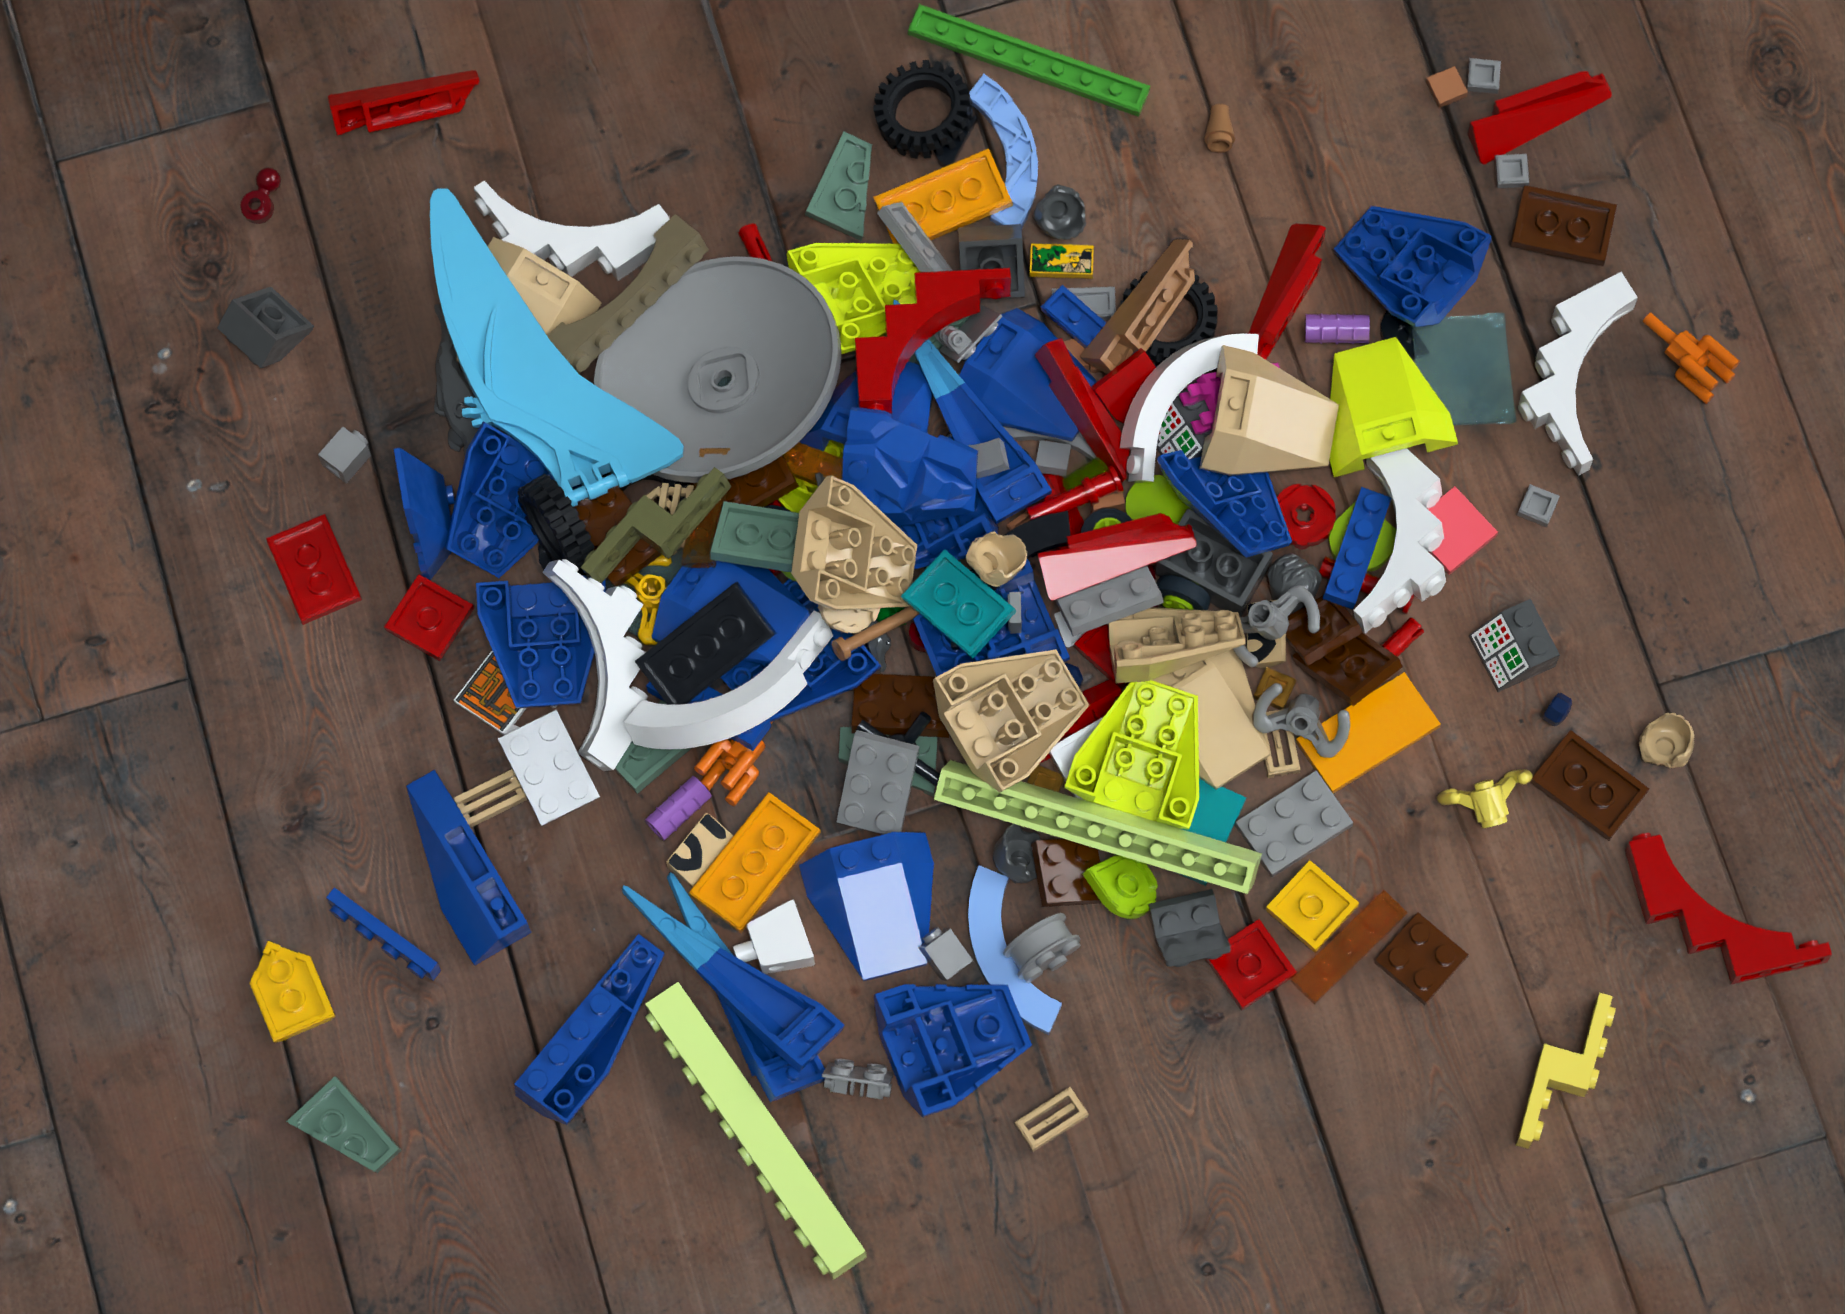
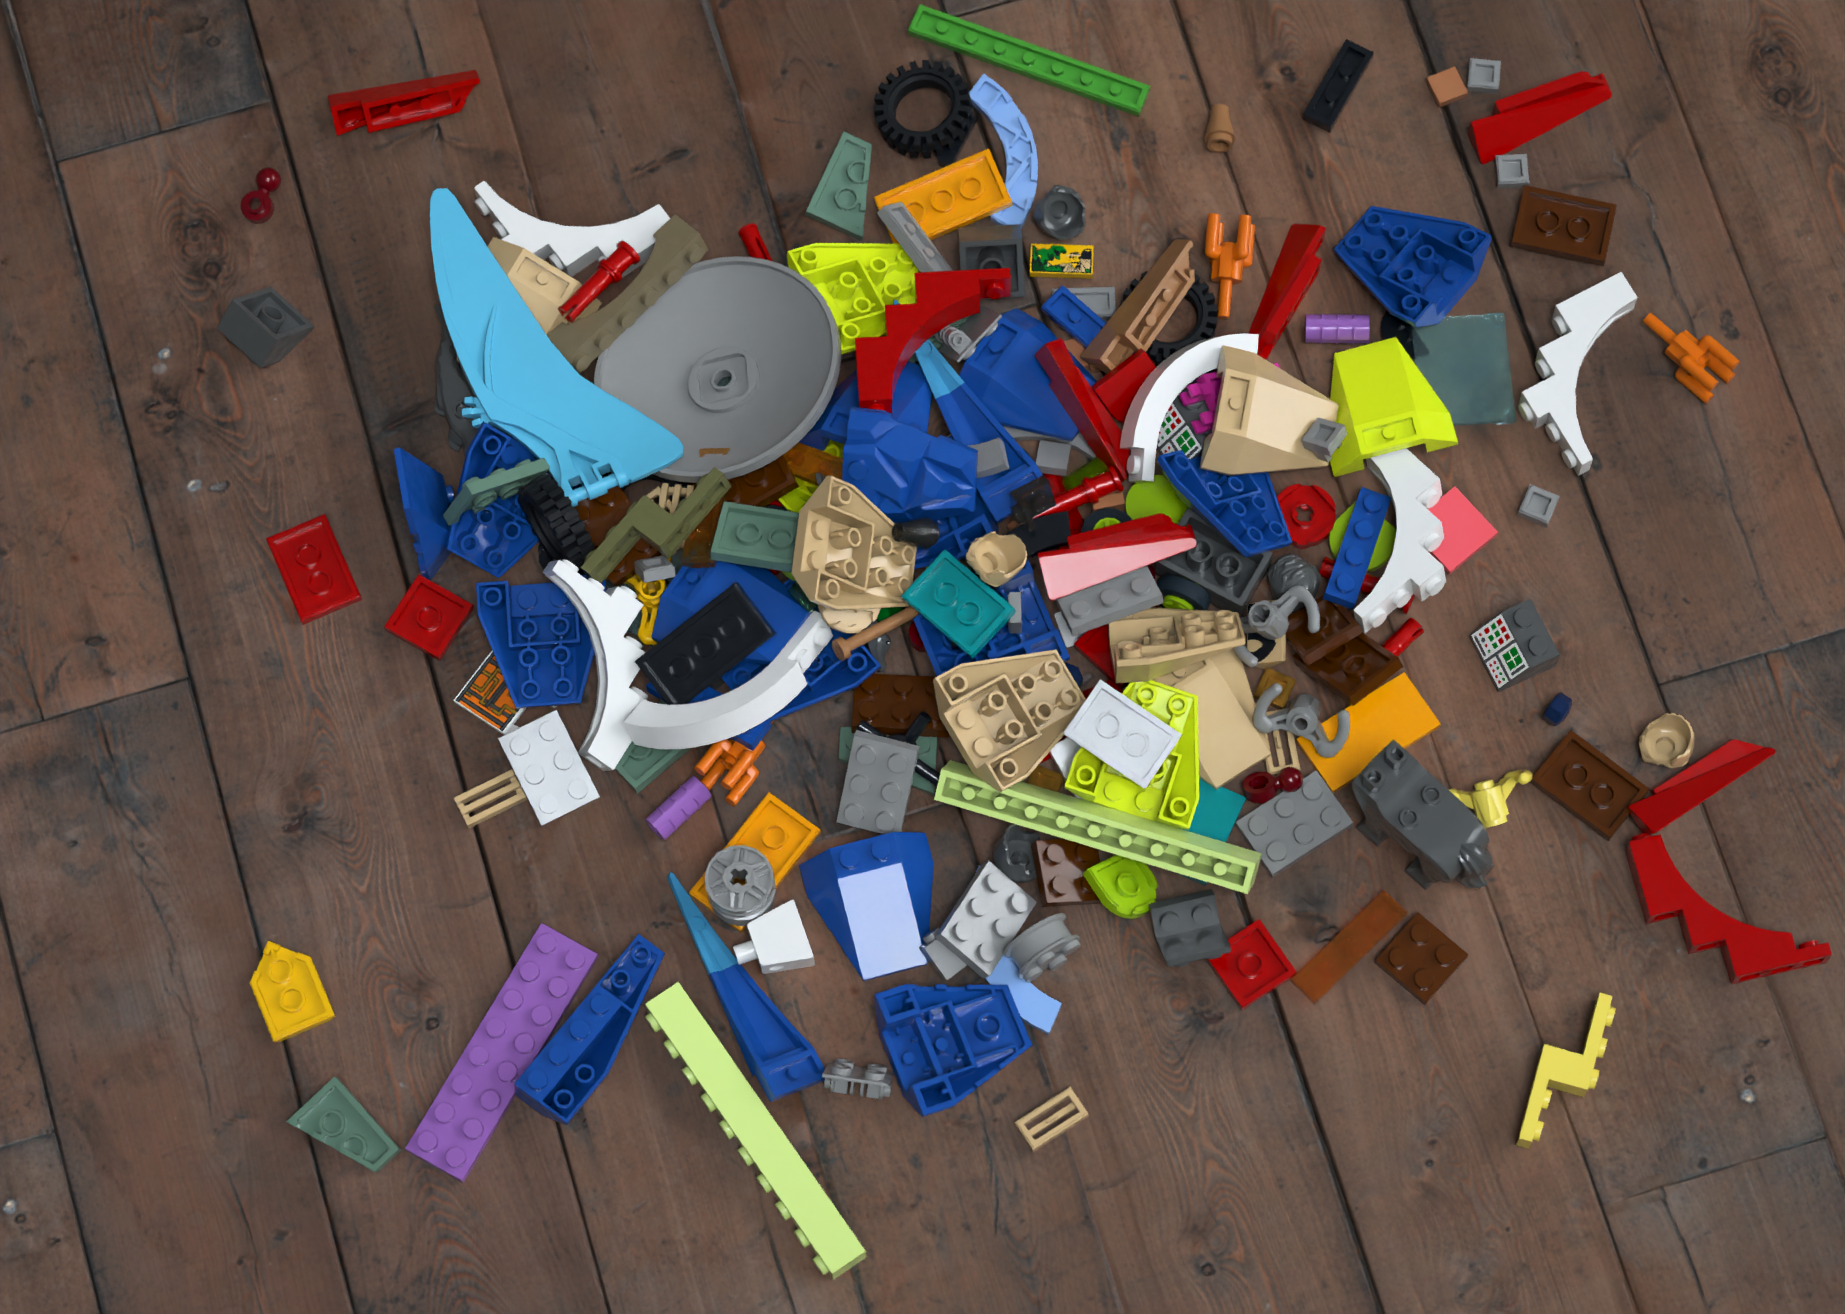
(345, 454): light grey brick -> none
(393, 943): blue plate -> none
(463, 875): blue wedge -> none
(479, 493): none -> sand green wing
(500, 1052): none -> medium lavender plate
(608, 272): none -> red pin
(654, 569): none -> light grey tile
(699, 849): slope -> none
(735, 902): none -> light grey wheel
(775, 1013): blue plate -> none
(797, 592): none -> tile
(917, 532): none -> clear smoke cone
(985, 919): none -> plate
(1031, 501): none -> clear smoke bracket
(1122, 734): none -> plate
(1228, 257): none -> orange plant
(1263, 786): none -> dark red plate
(1312, 906): yellow plate -> none
(1324, 438): none -> light grey tile
(1338, 85): none -> black plate
(1423, 818): none -> dark grey piece
(1696, 784): none -> red wedge

